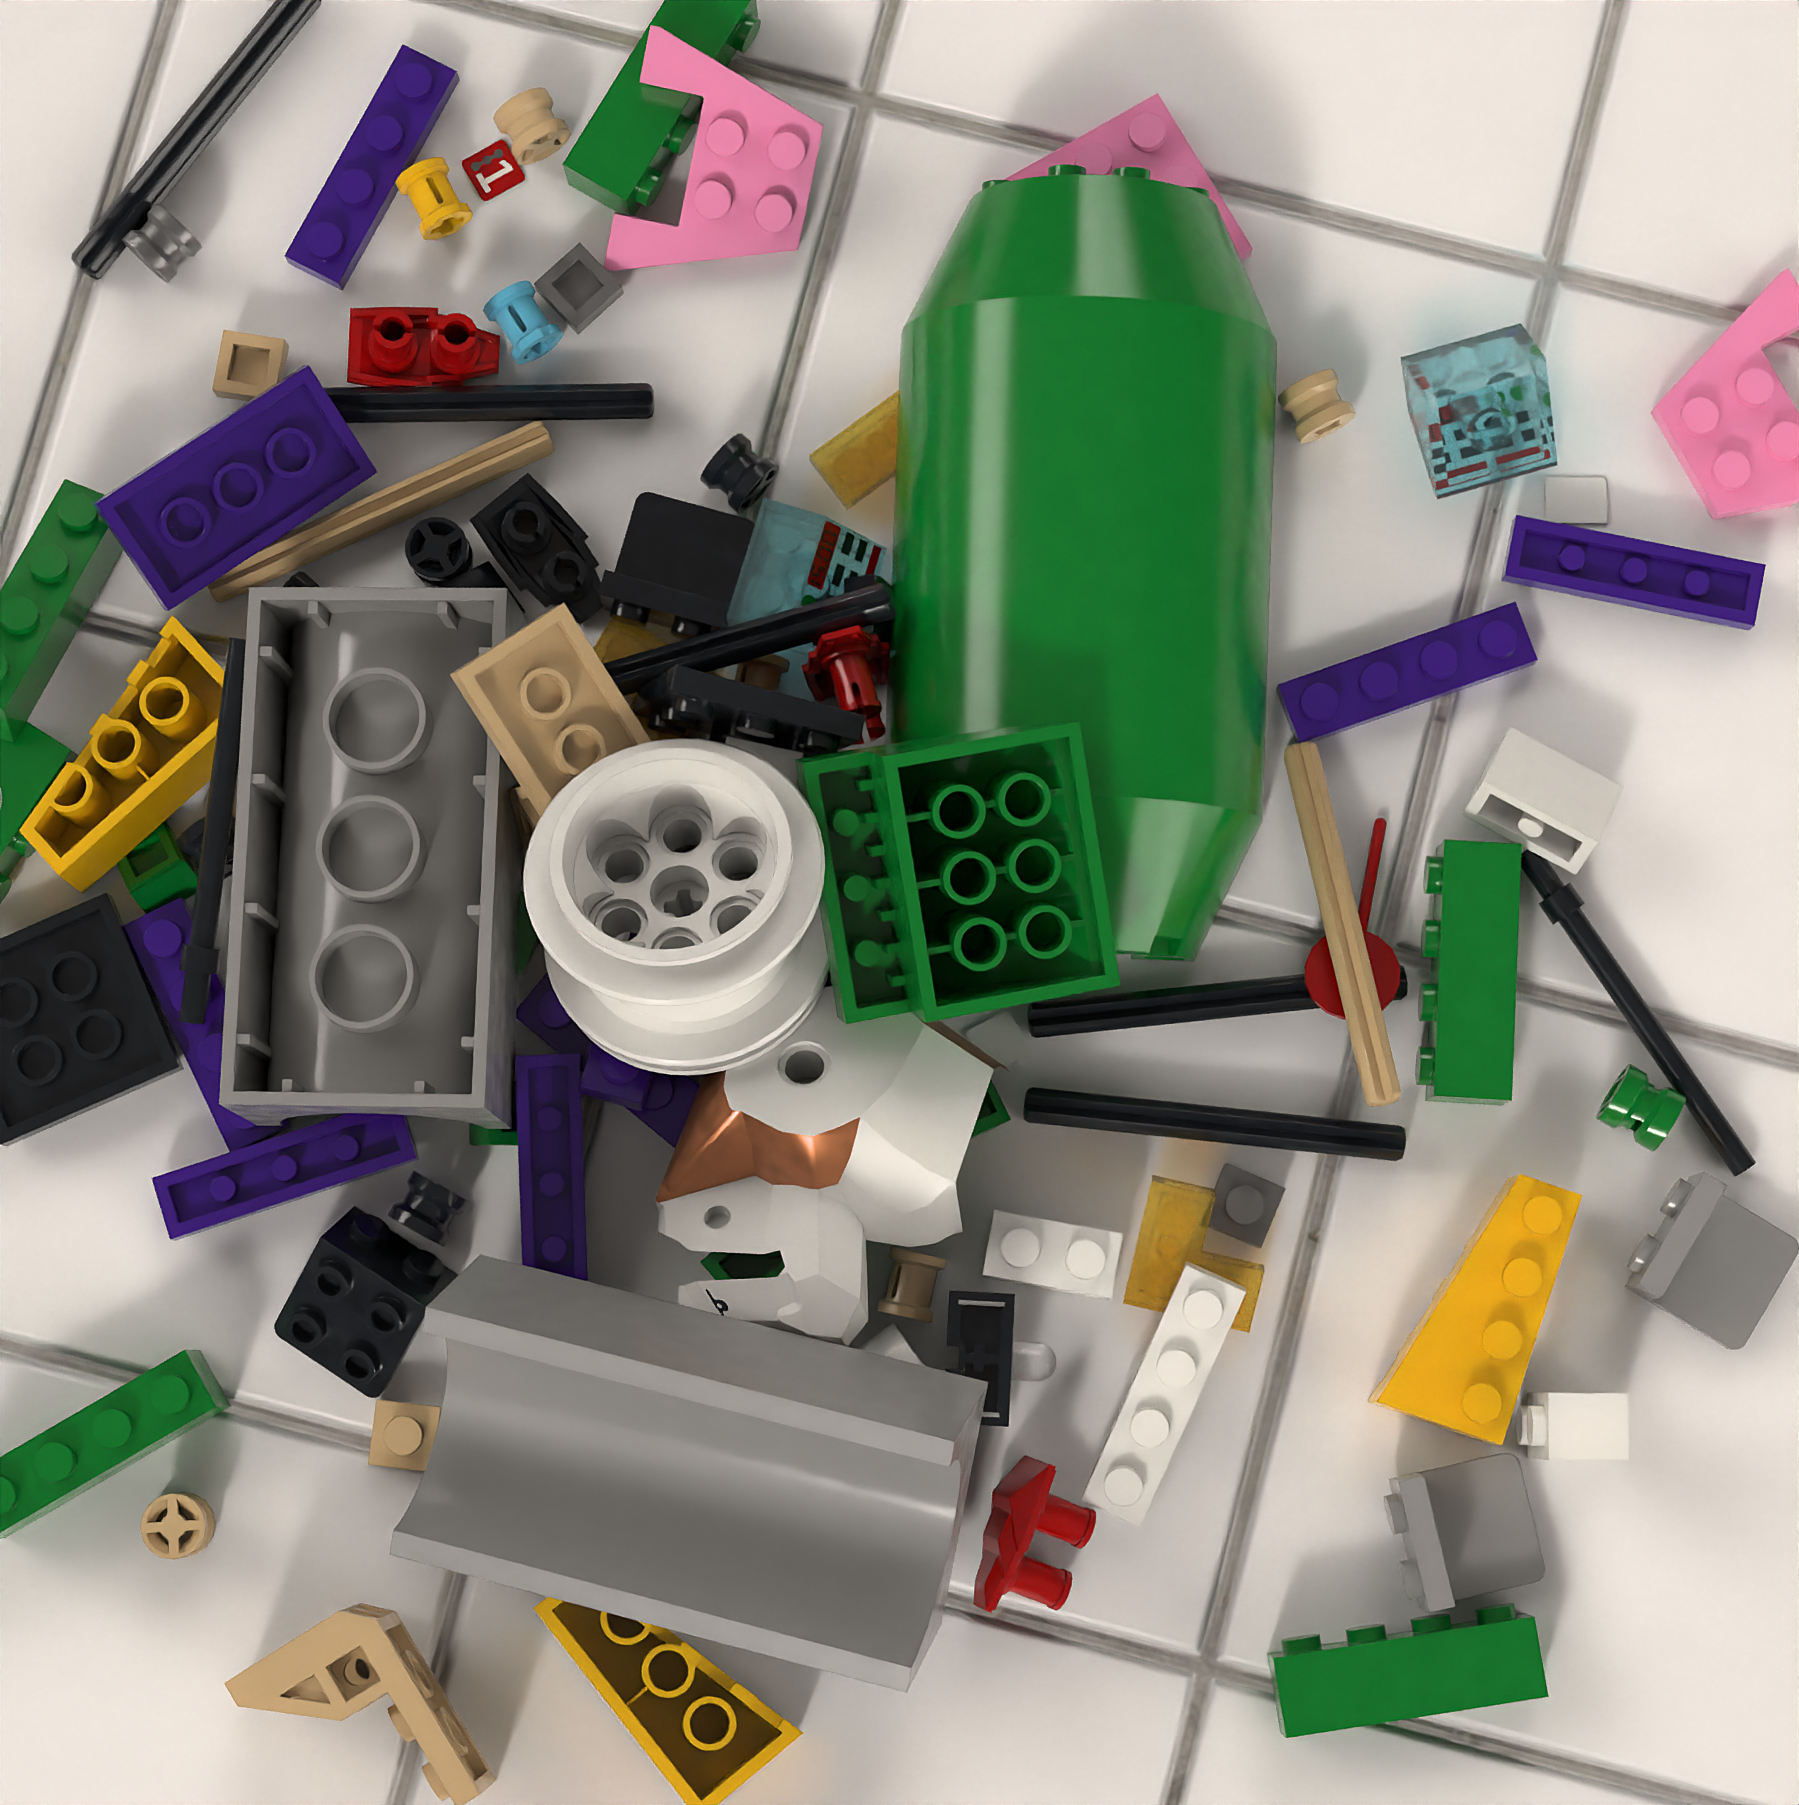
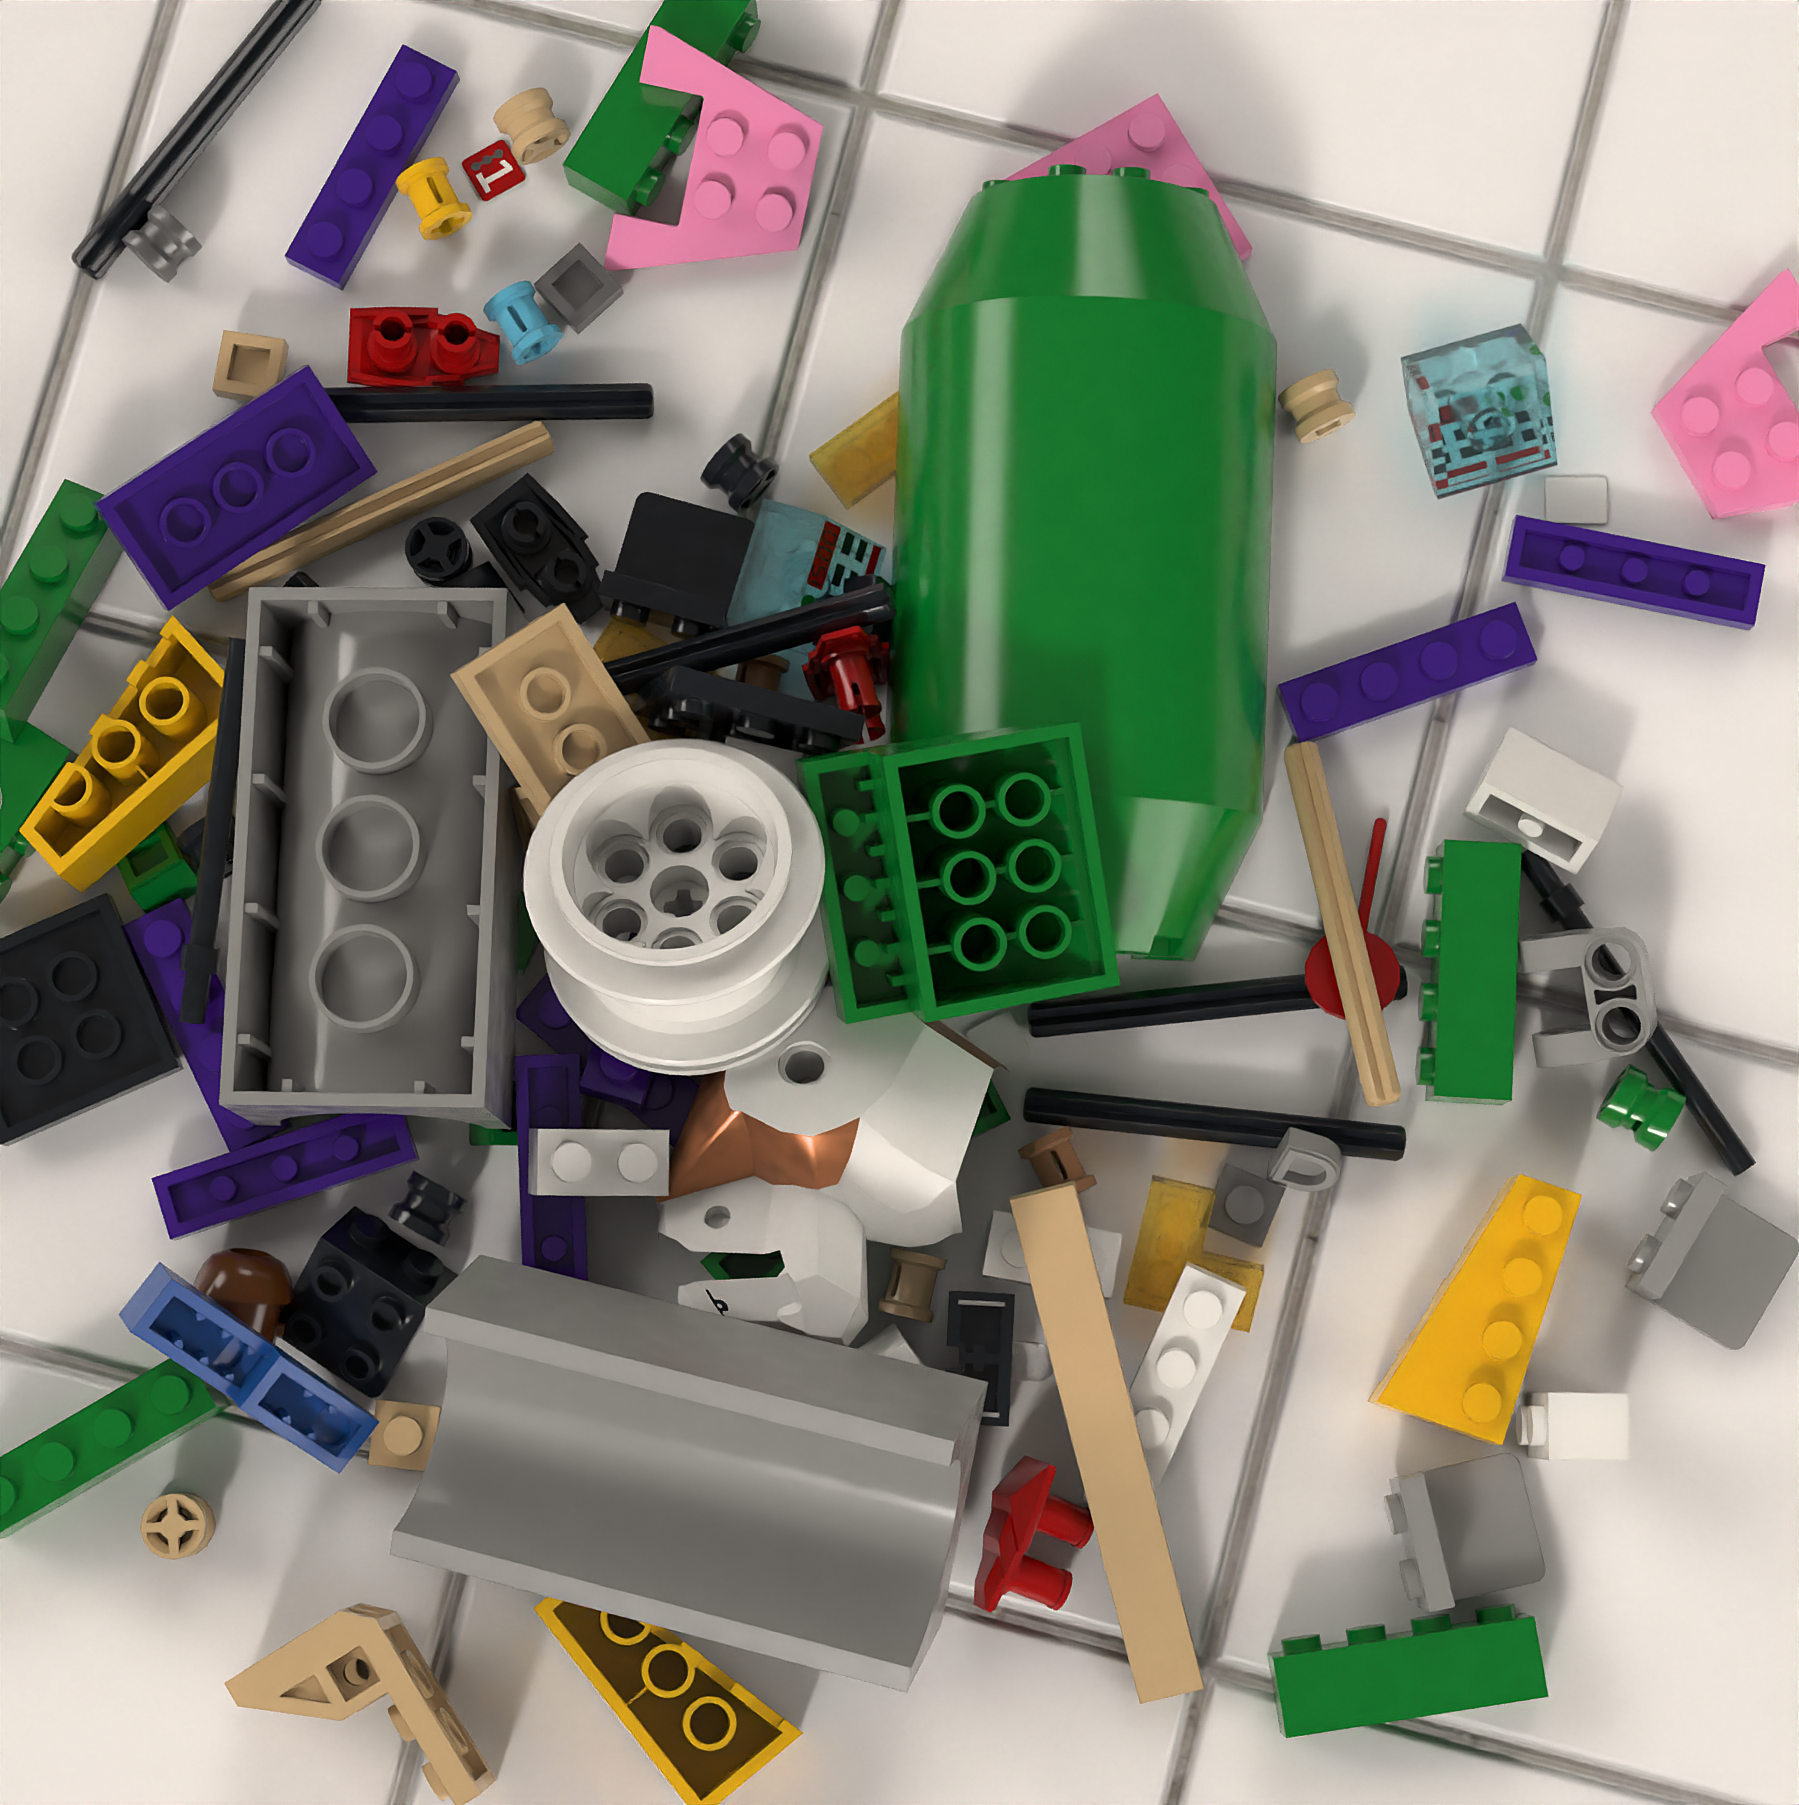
(247, 1368): none -> blue slope
(248, 1286): none -> reddish brown piece
(598, 1162): none -> white brick
(1060, 1147): none -> medium nougat bush
(1106, 1442): none -> tan tile
(1305, 1162): none -> light grey tile
(1603, 992): none -> light grey piece

